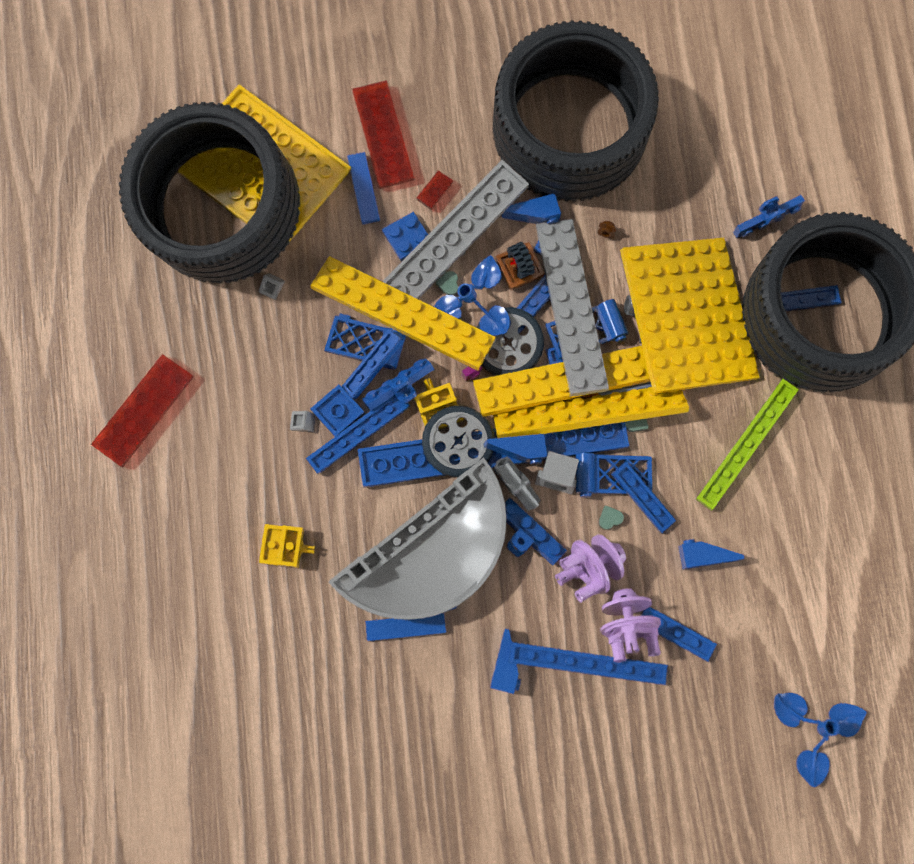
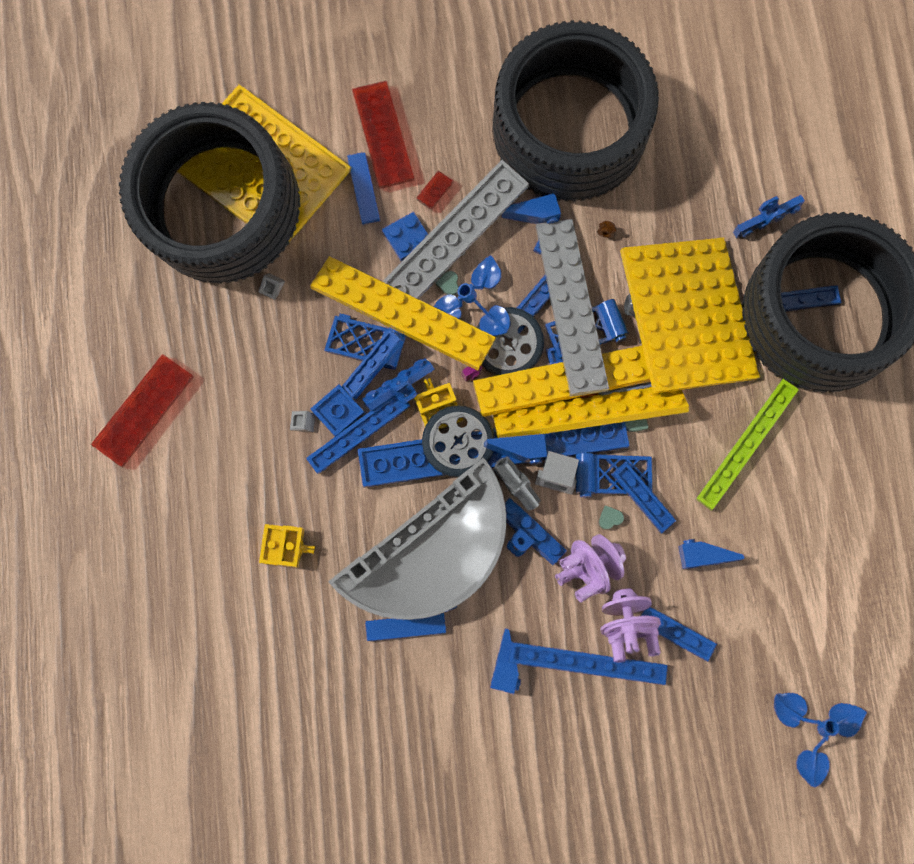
(519, 265): plate -> none

